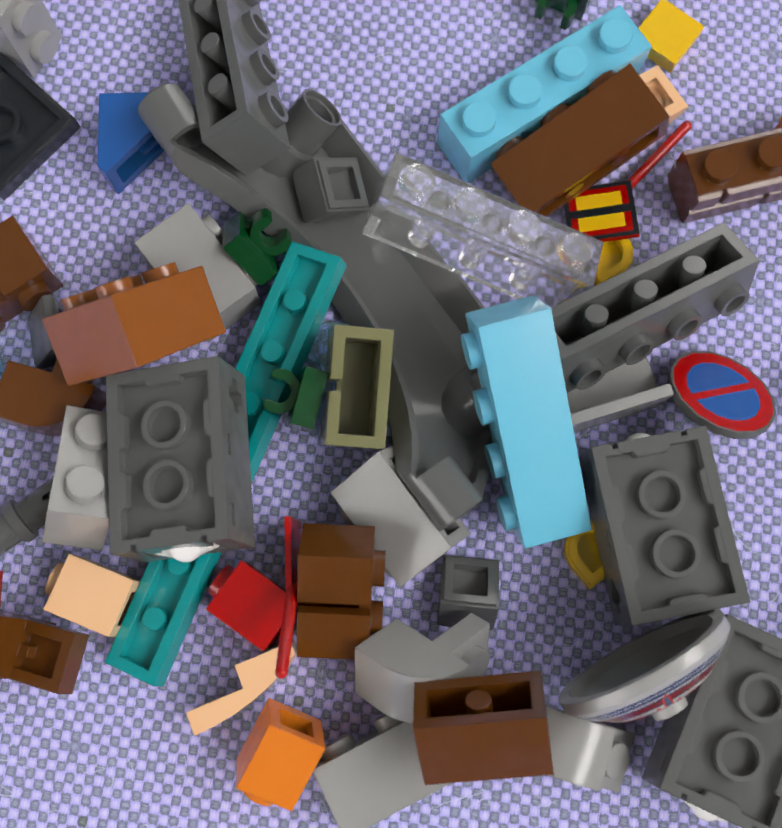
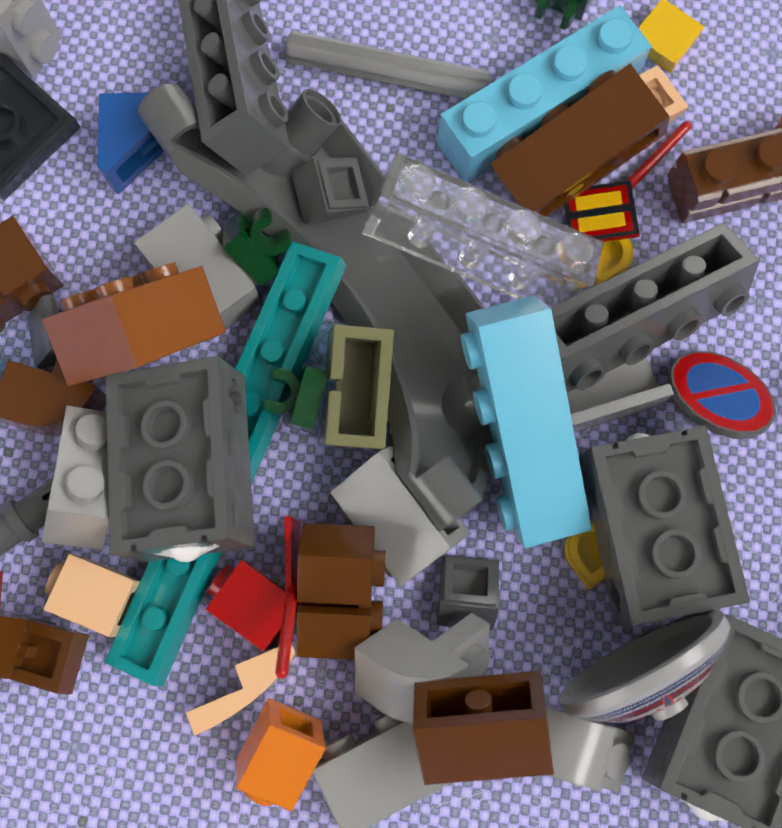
(384, 65): none -> light grey axle

